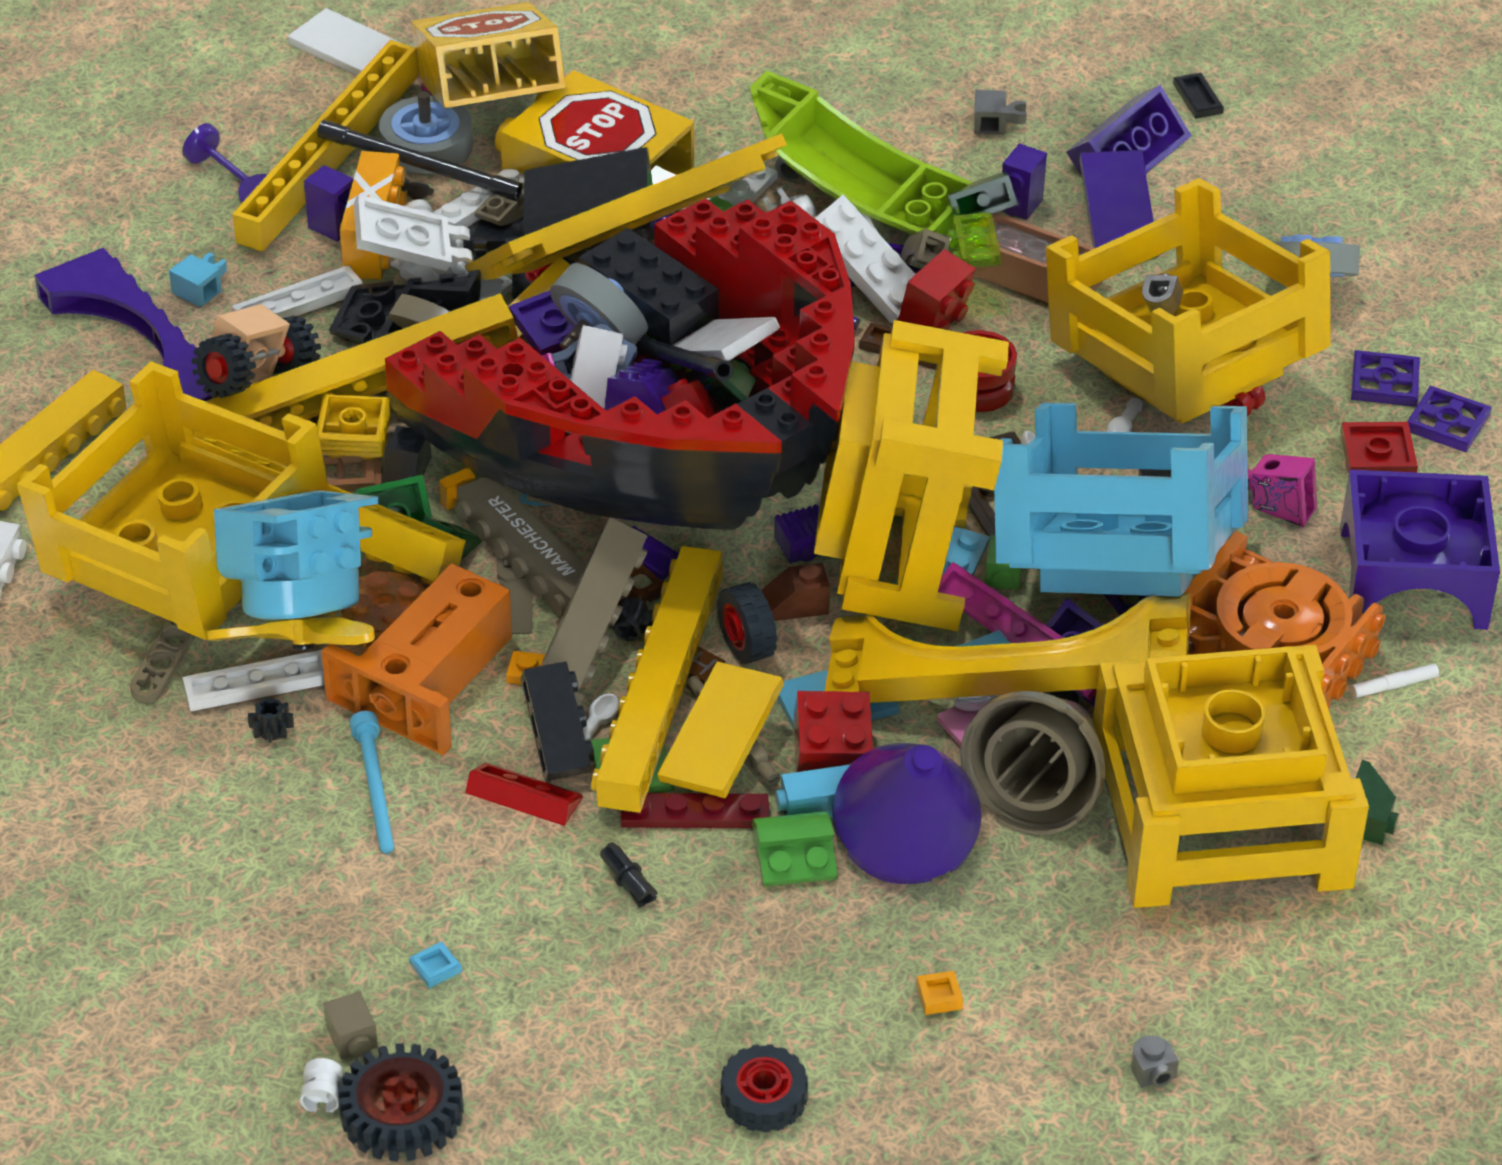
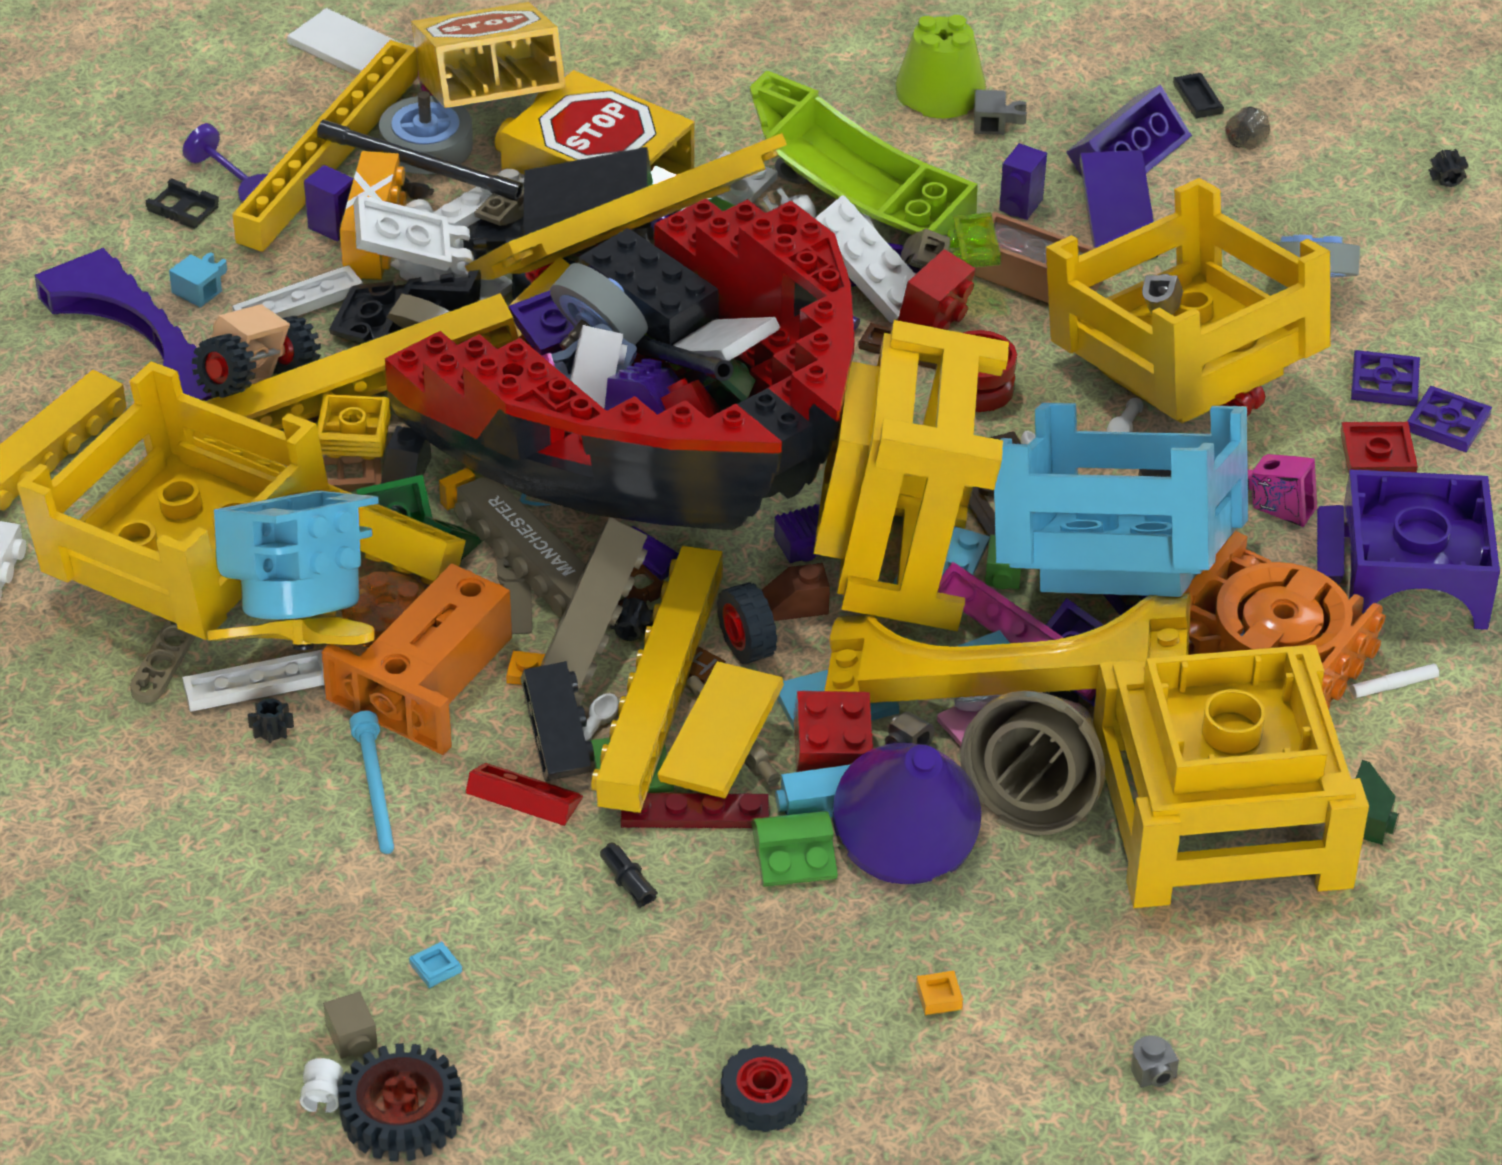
(188, 199): none -> black piece
(909, 729): none -> flat silver plate
(941, 68): none -> lime cone
(984, 196): slope -> none
(1247, 128): none -> clear smoke head
(1331, 541): none -> dark purple slope
(1448, 168): none -> black gear

